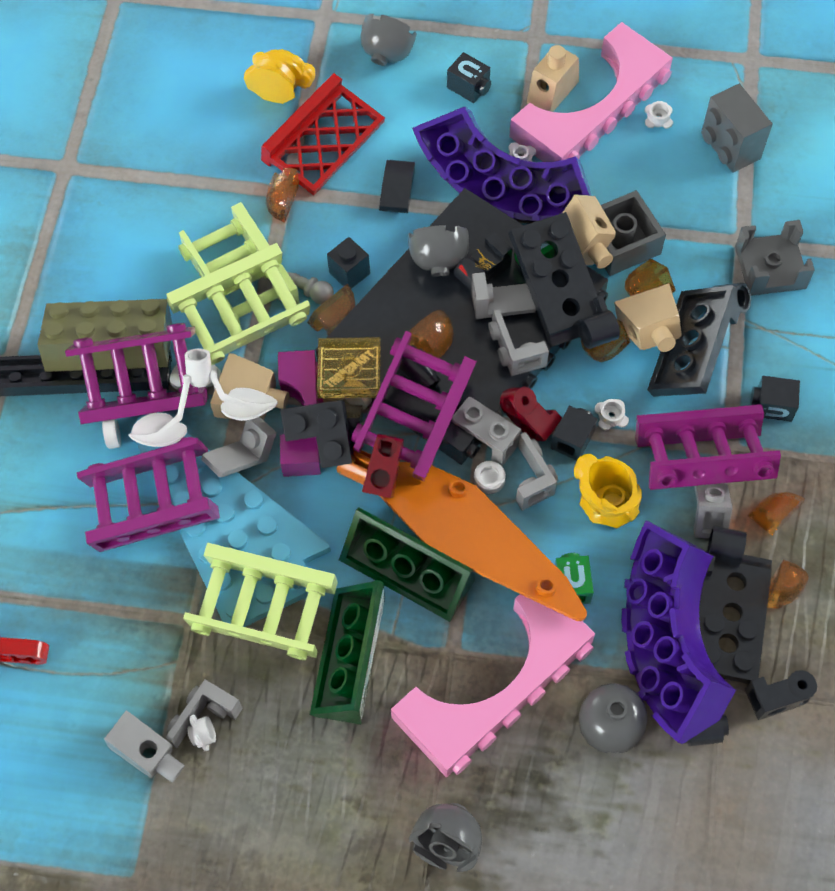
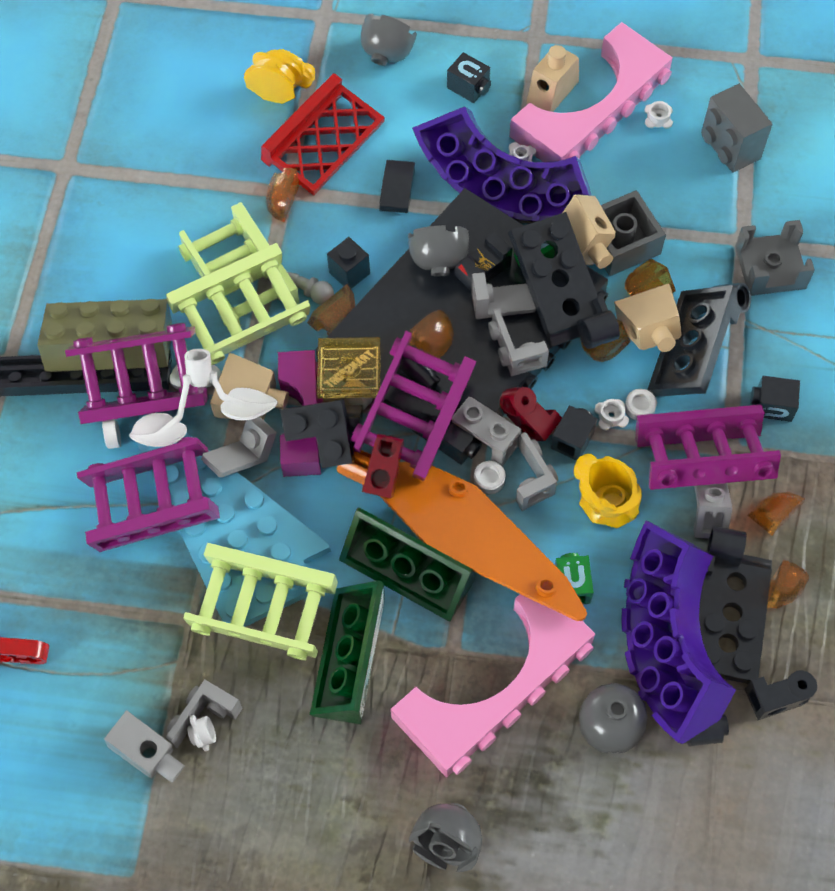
(640, 403): none -> white tile

